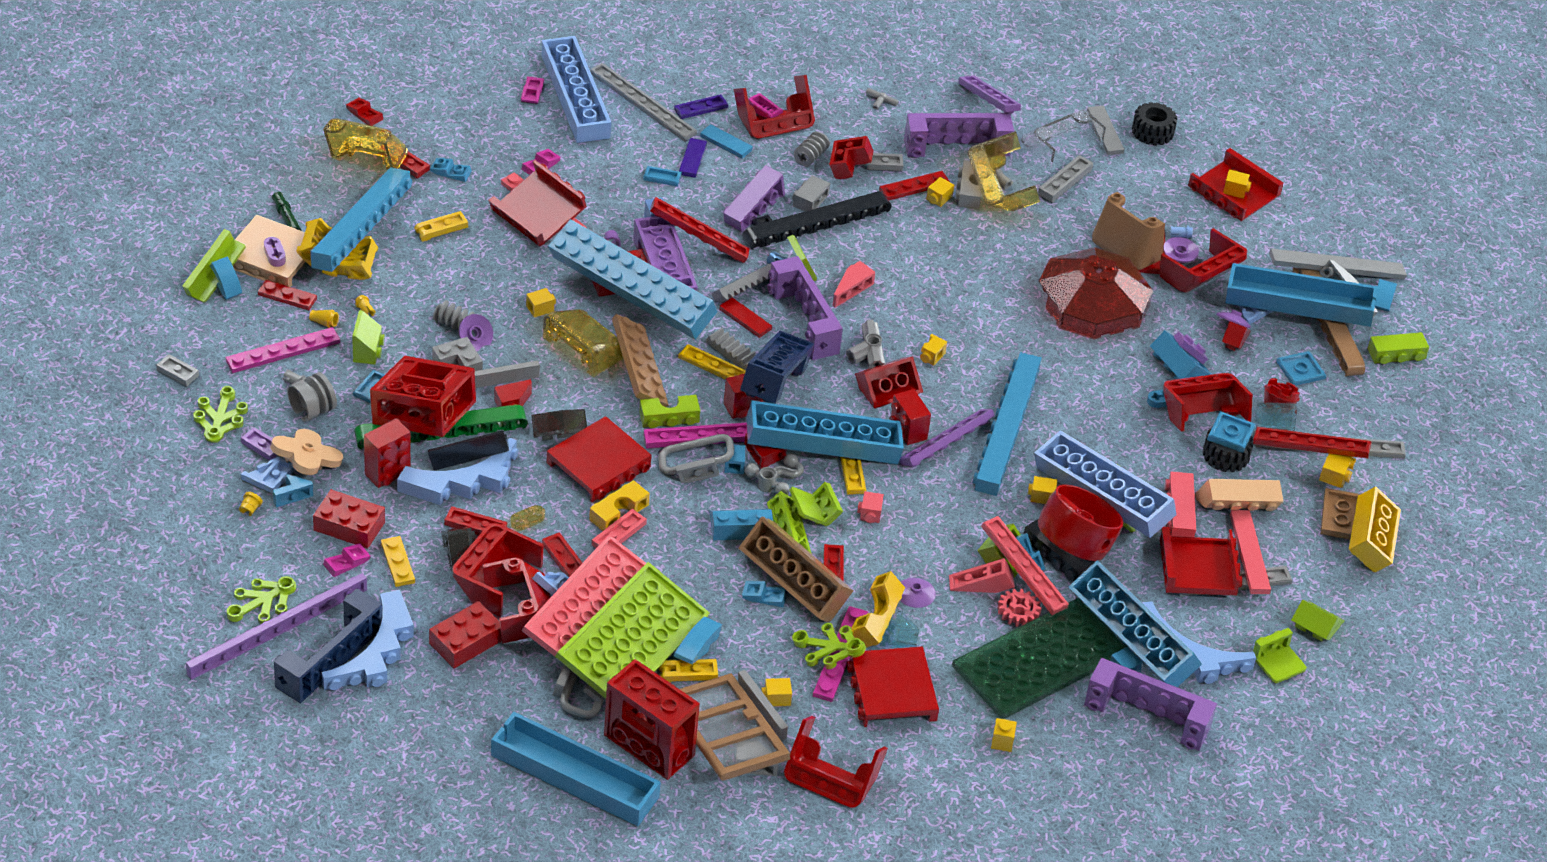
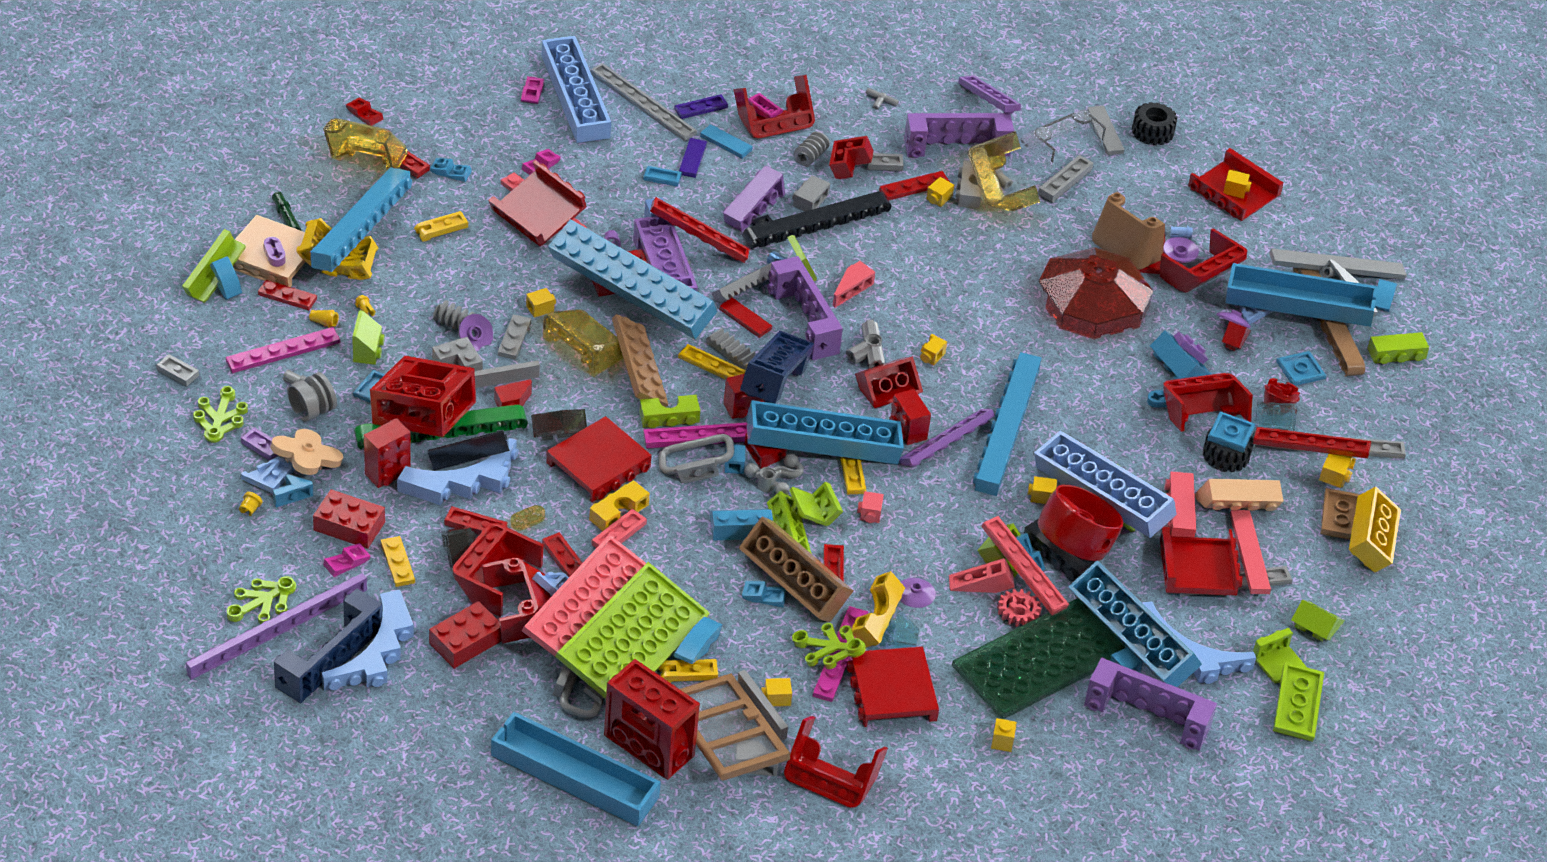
(514, 336): none -> light grey plate
(1298, 701): none -> lime plate

